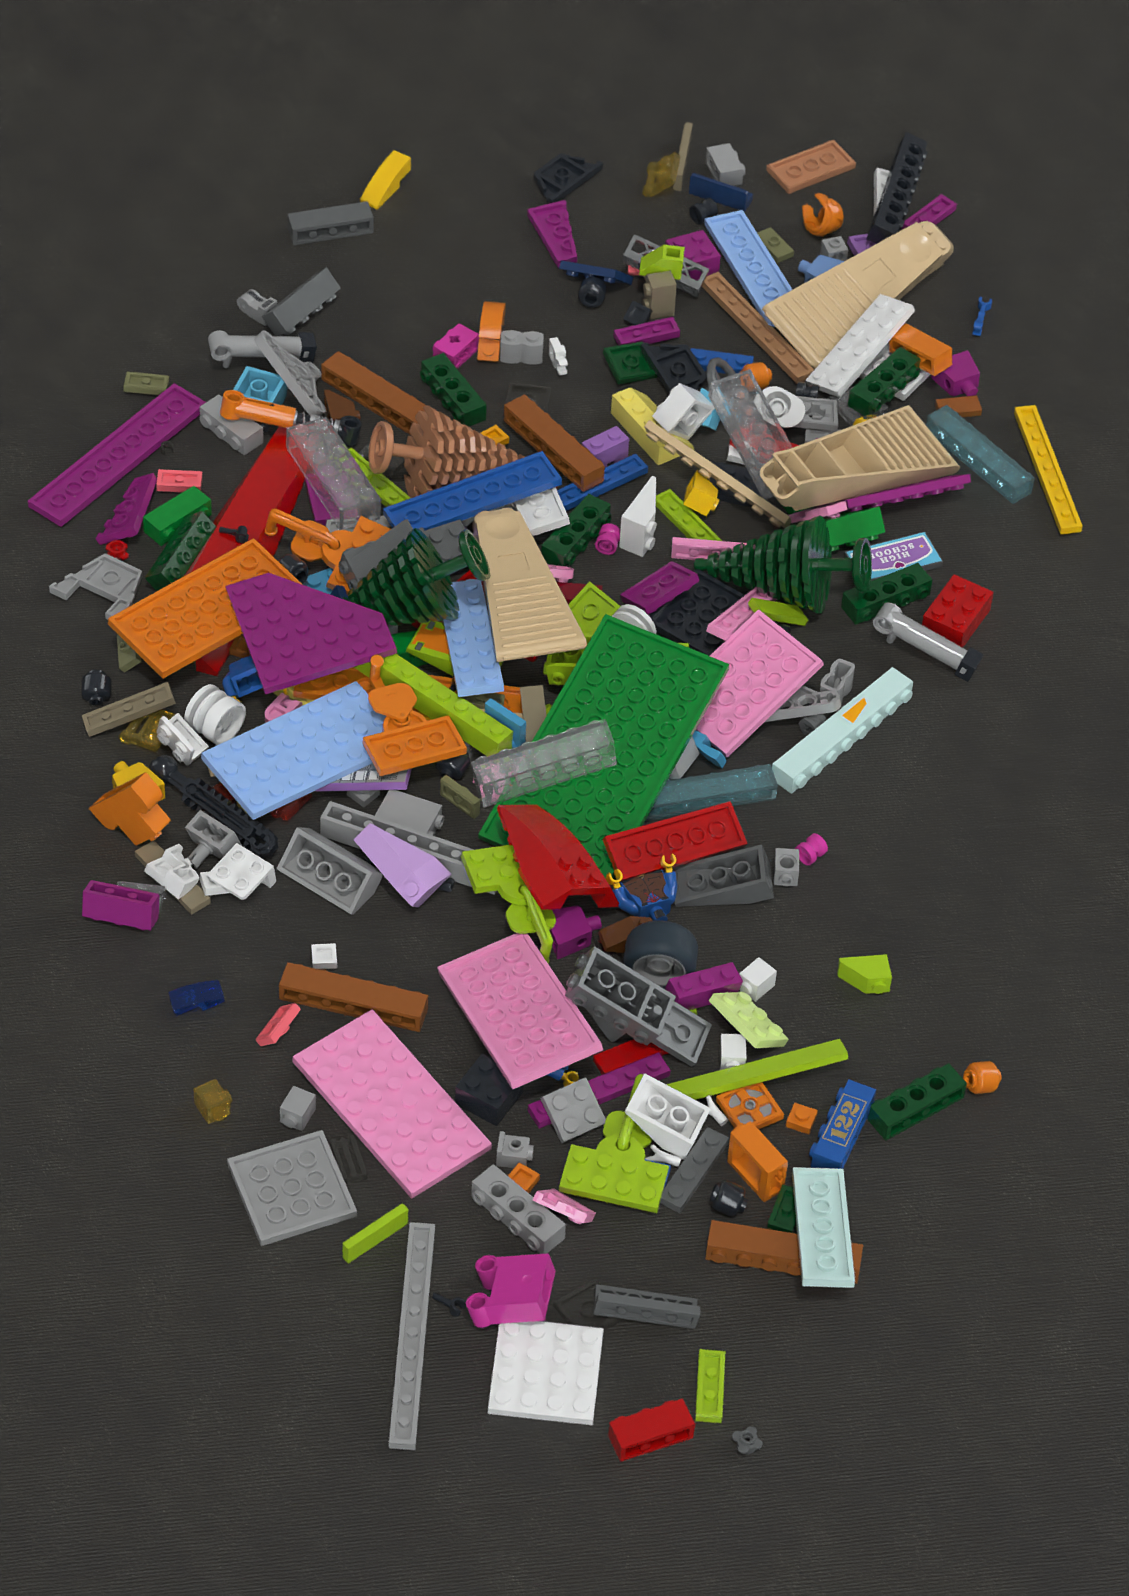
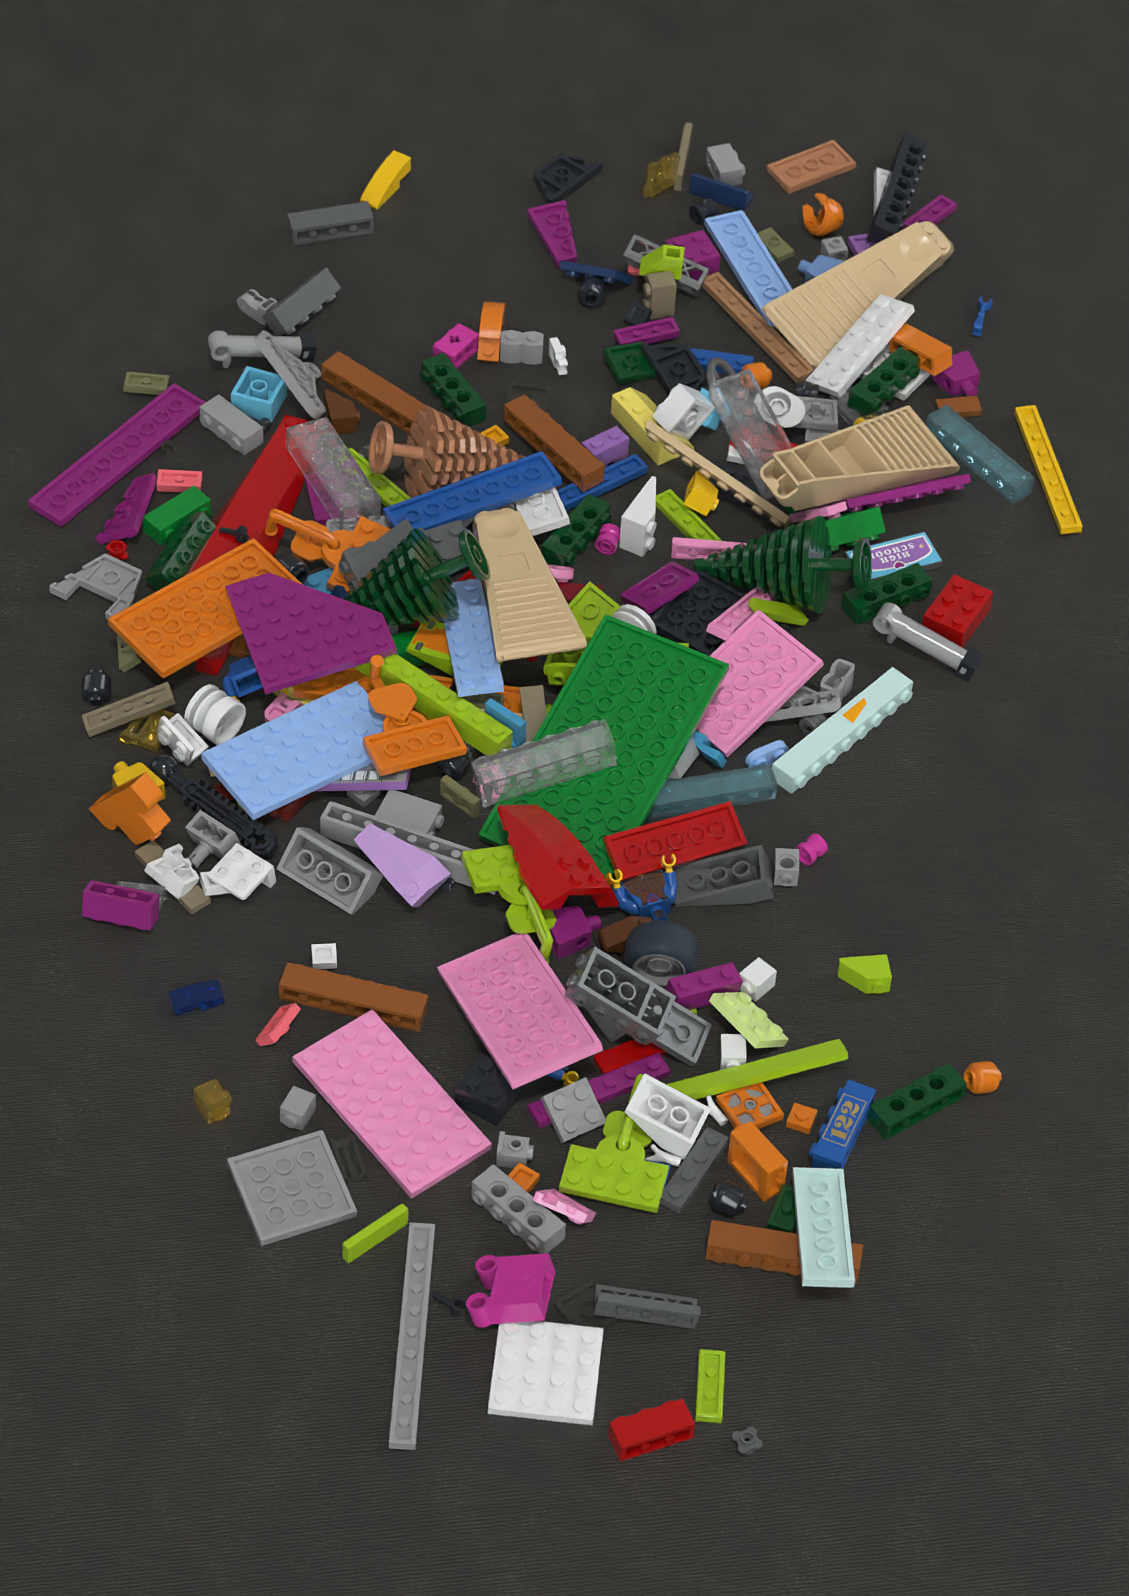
(237, 406): orange piece -> none
(767, 754): none -> light blue plate

